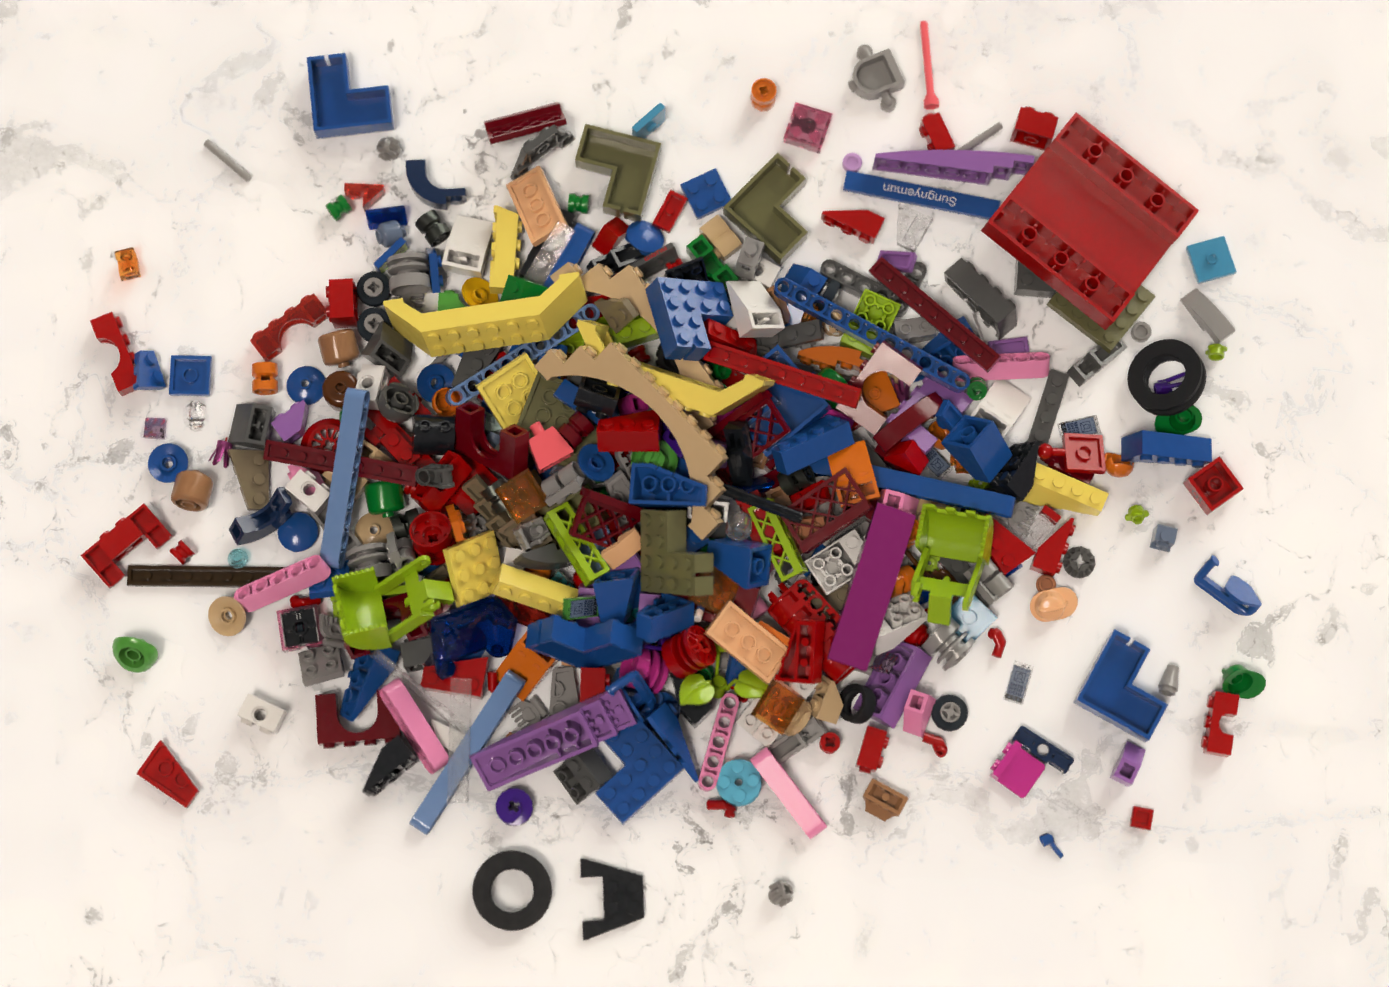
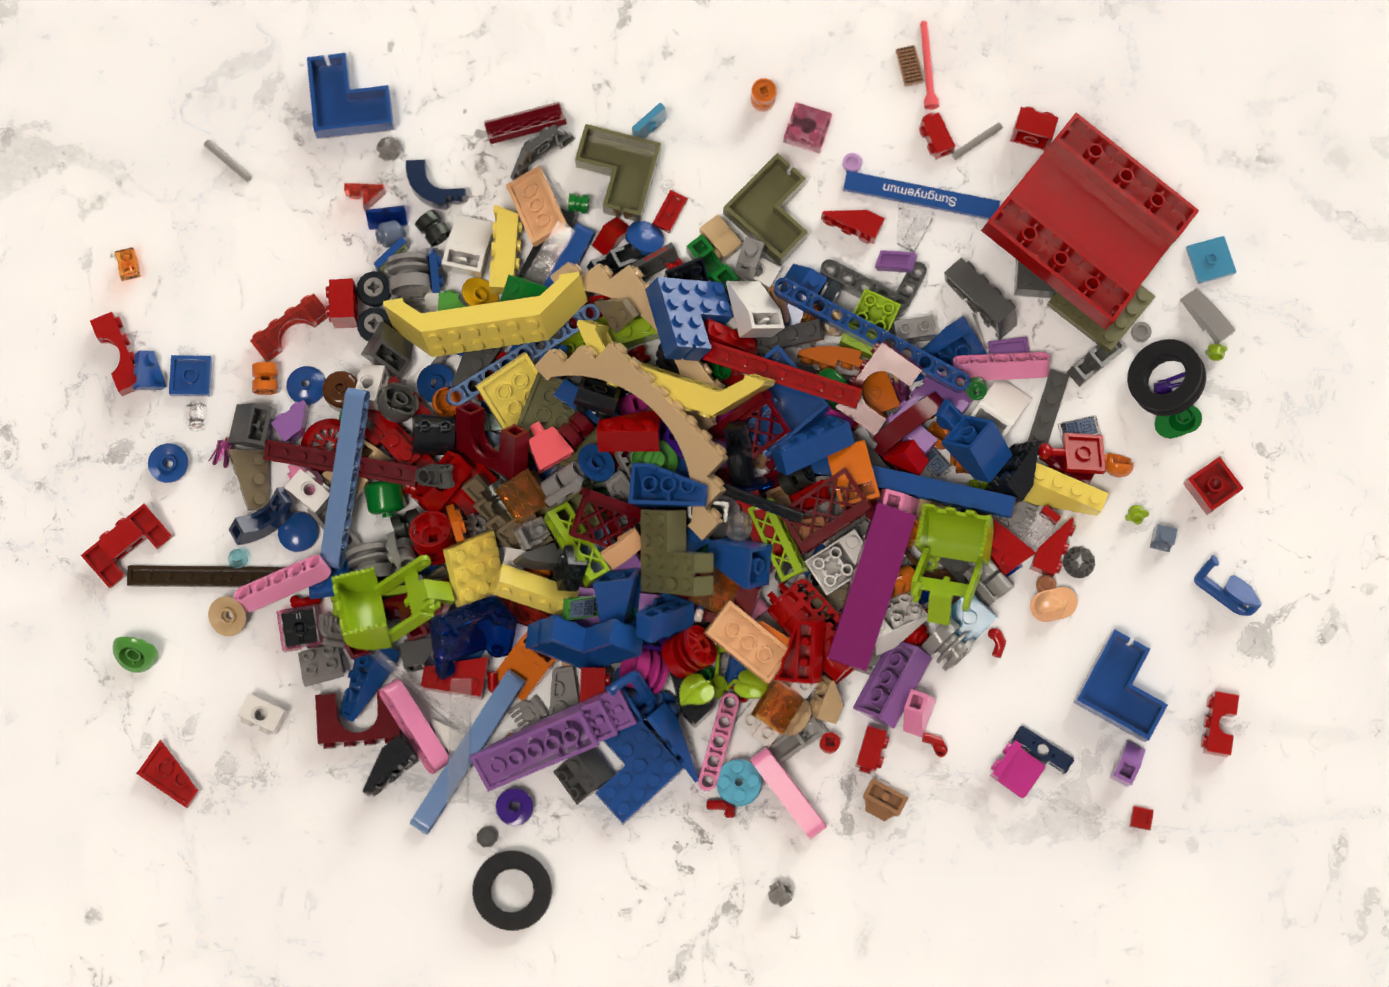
(155, 428): clear purple tile -> none
(181, 552): red wheel -> none
(192, 490): medium nougat head -> none
(338, 207): green wheel -> none
(339, 348): medium nougat head -> none
(368, 521): tan dish -> none
(486, 837): none -> dark grey tile
(568, 570): none -> black bracket
(621, 898): black wing -> none
(705, 193): blue plate -> none
(867, 707): black tyre -> none
(876, 77): light grey piece -> none
(884, 662): clear purple tile -> none
(909, 65): none -> tile
(934, 314): dark red plate -> none
(952, 706): black wheel -> none
(955, 165): medium lavender slope -> none
(1018, 682): clear tile -> none
(1046, 840): blue hand -> none
(1166, 449): blue wedge -> none
(1169, 681): light grey cone -> none
(1242, 682): green piece -> none

